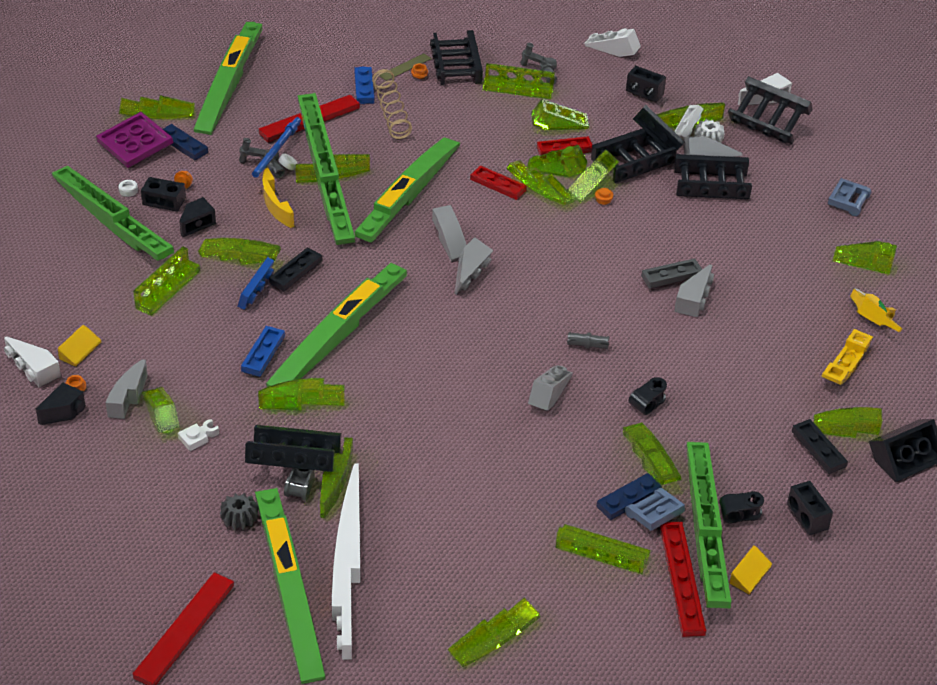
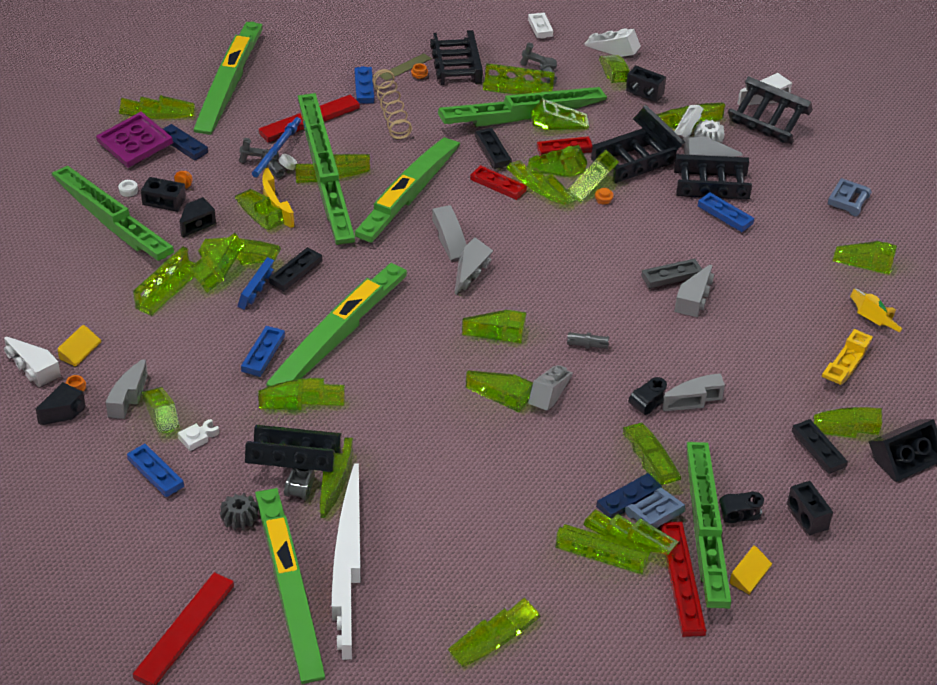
(155, 470): none -> blue plate
(215, 265): none -> clear neon green slope
(260, 209): none -> clear neon green slope
(493, 148): none -> black plate
(499, 325): none -> clear neon green slope
(502, 388): none -> clear neon green slope
(518, 106): none -> bright green slope
(540, 25): none -> white plate
(614, 68): none -> clear neon green slope
(637, 535): none -> clear neon green slope
(694, 393): none -> light grey slope
(726, 212): none -> blue plate

